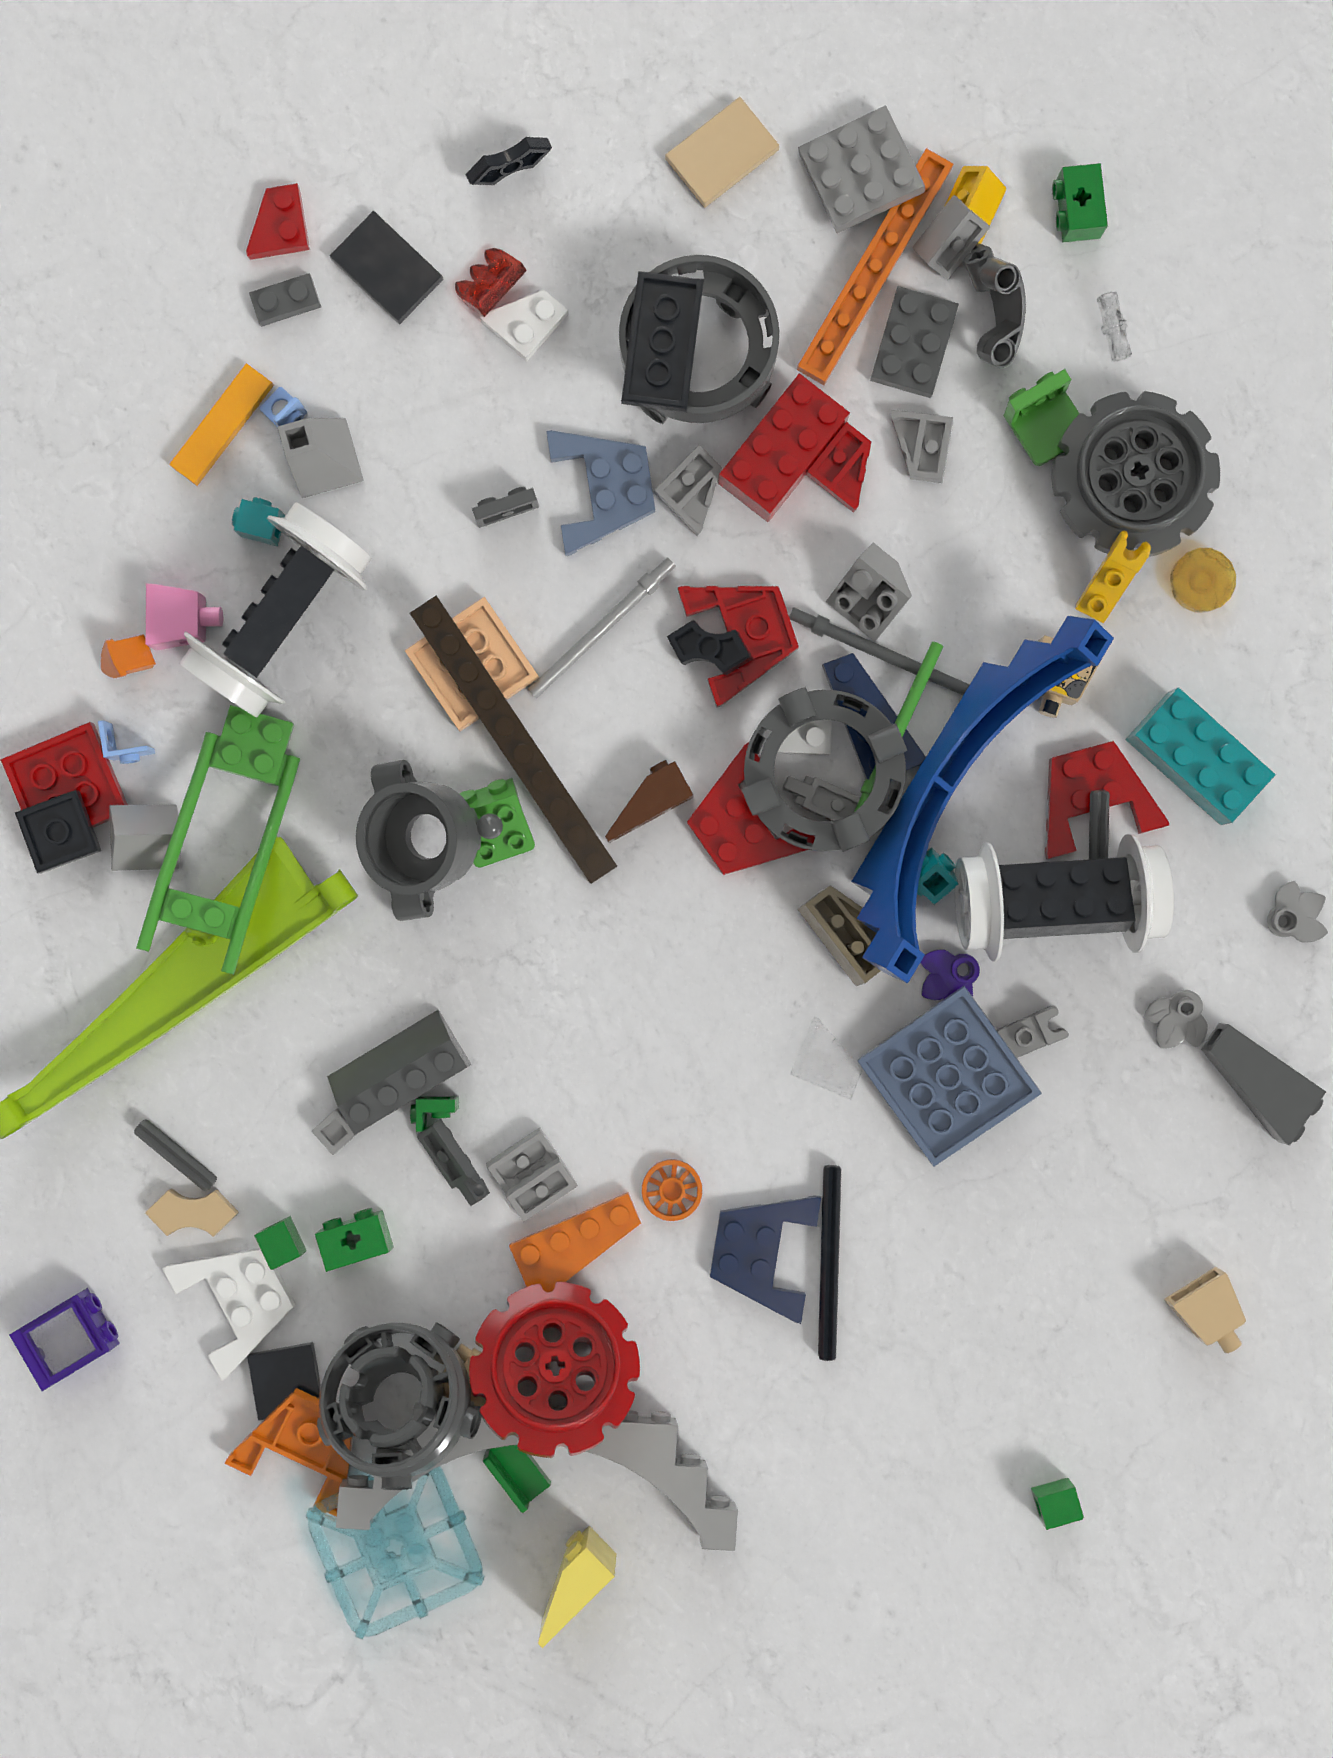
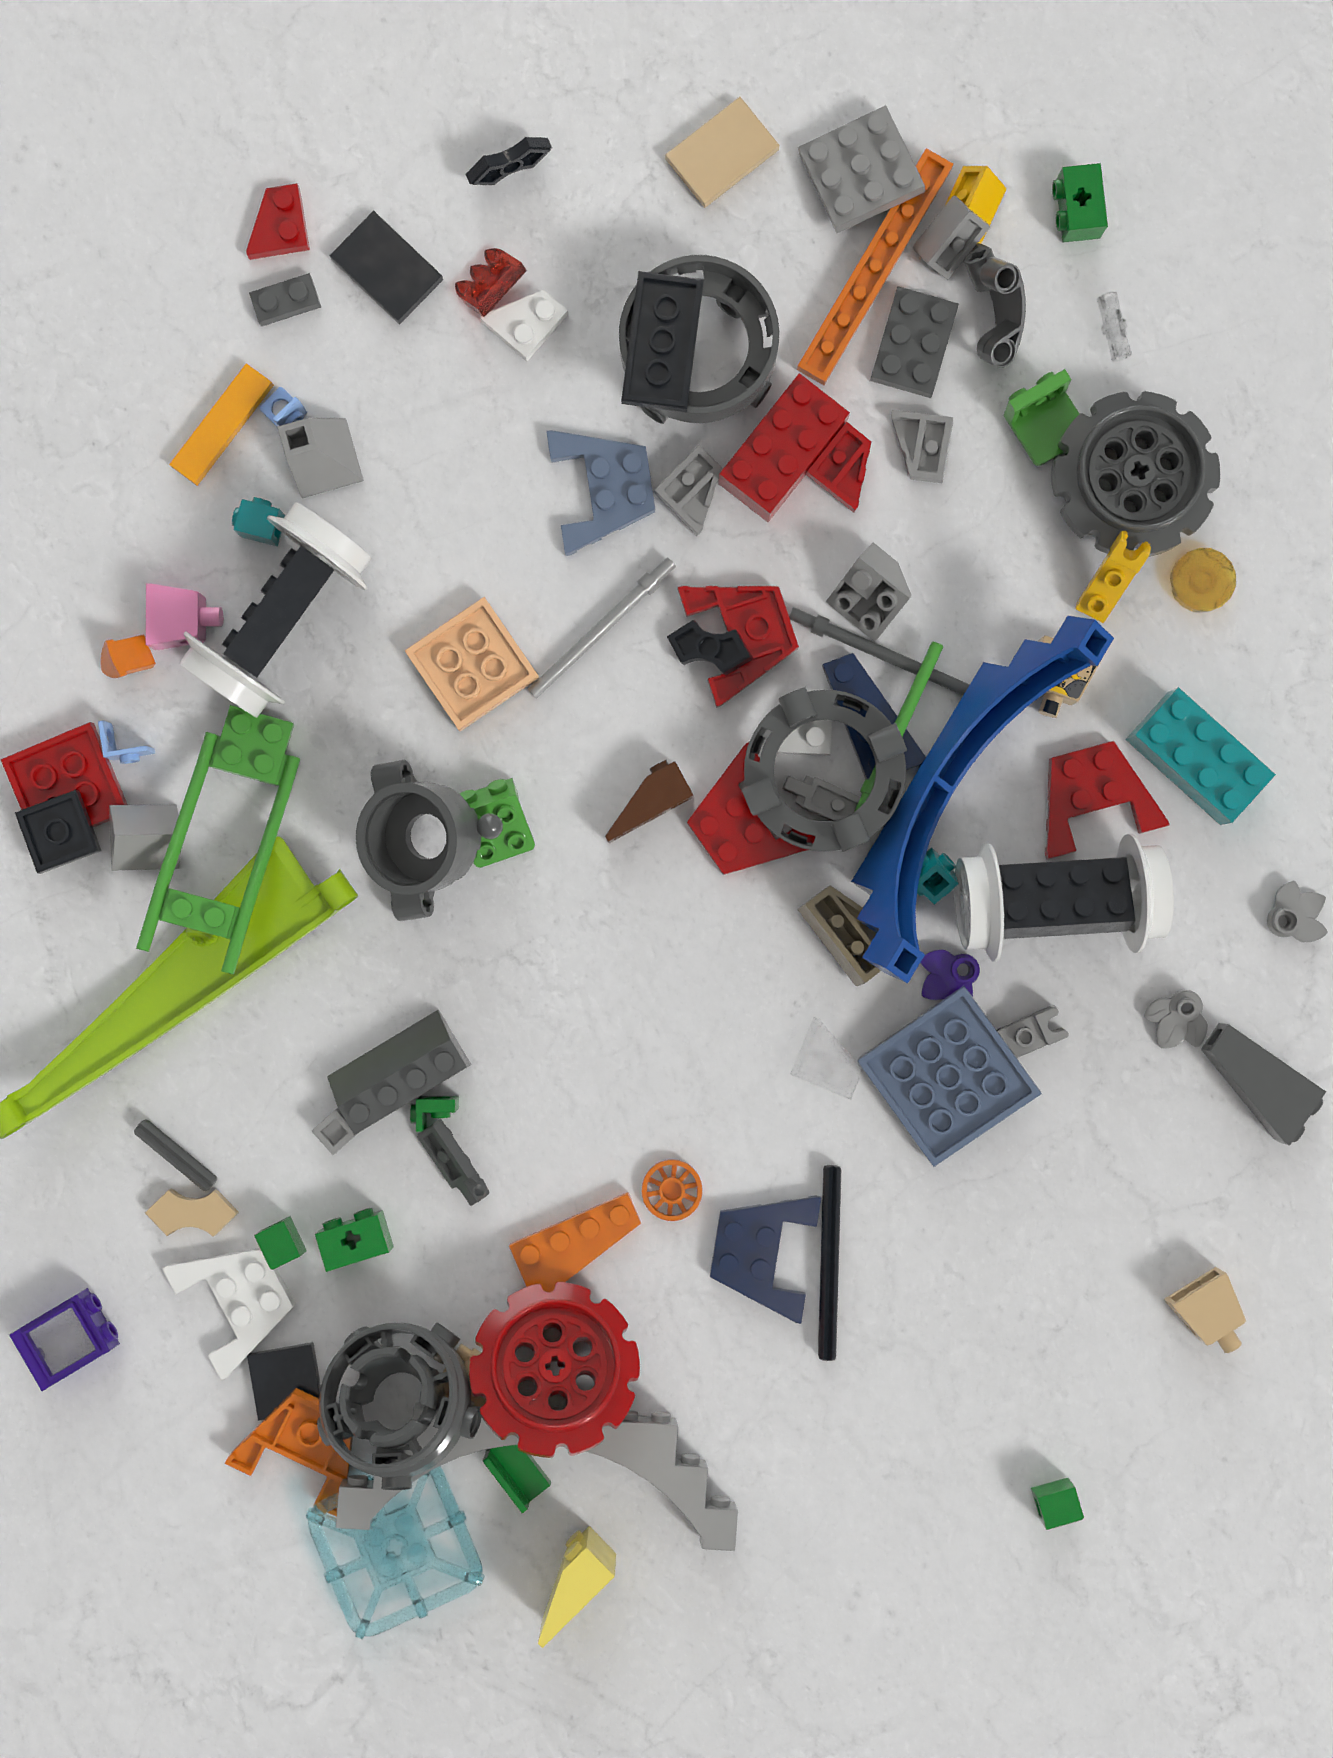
(513, 739): dark brown plate -> none
(517, 502): dark grey plate -> none
(531, 1174): light grey slope -> none
(1099, 824): dark grey axle -> none

